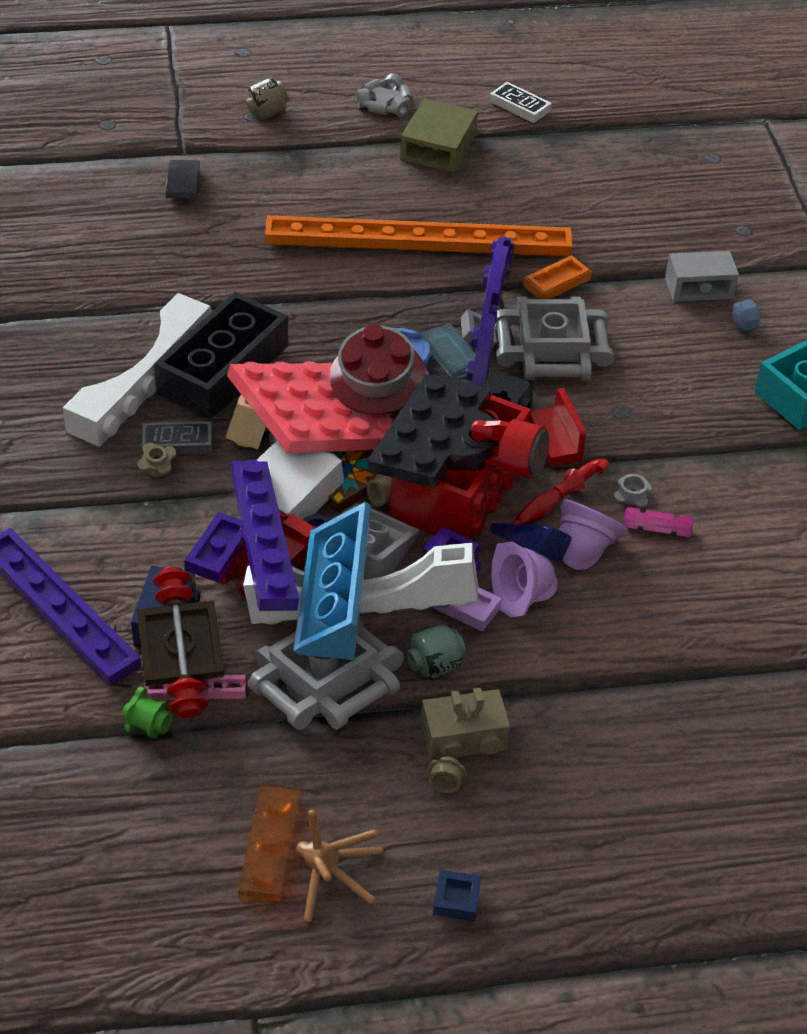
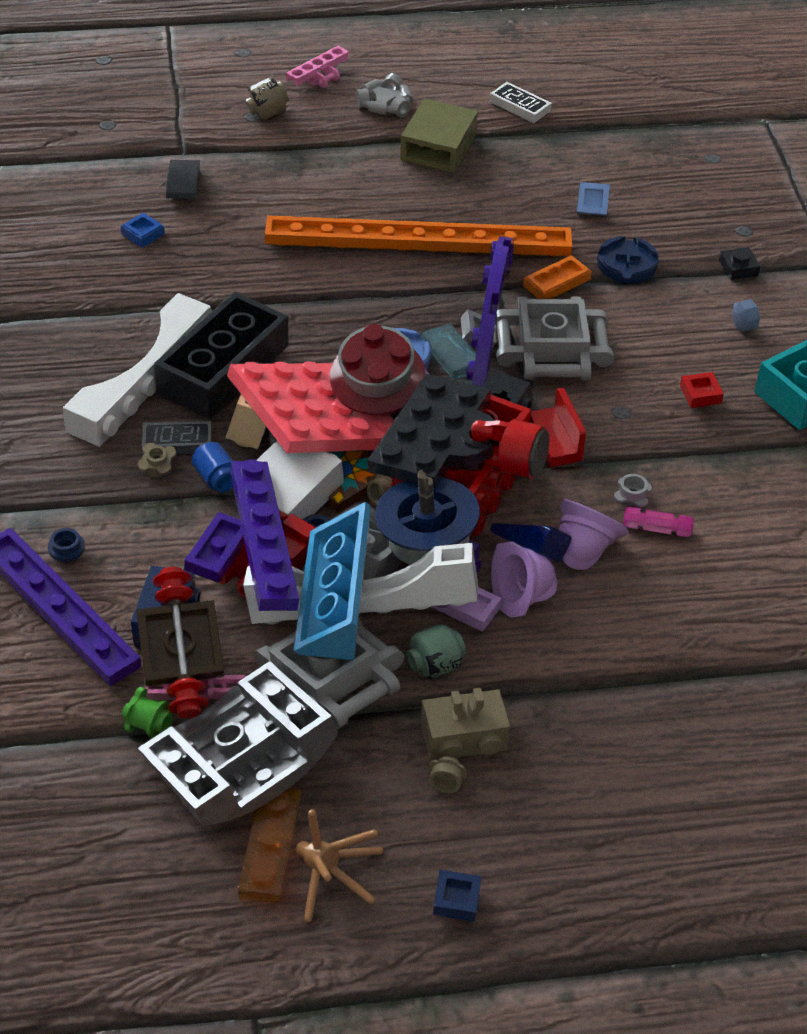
(66, 545): none -> dark blue plate
(142, 230): none -> blue tile
(213, 466): none -> blue brick
(242, 747): none -> flat silver slope
(323, 62): none -> bright pink piece
(425, 517): none -> dark blue piece
(573, 481): red piece -> none
(593, 198): none -> light blue plate
(627, 259): none -> dark blue tile
(701, 276): light grey brick -> none
(701, 389): none -> red plate
(739, 263): none -> black plate

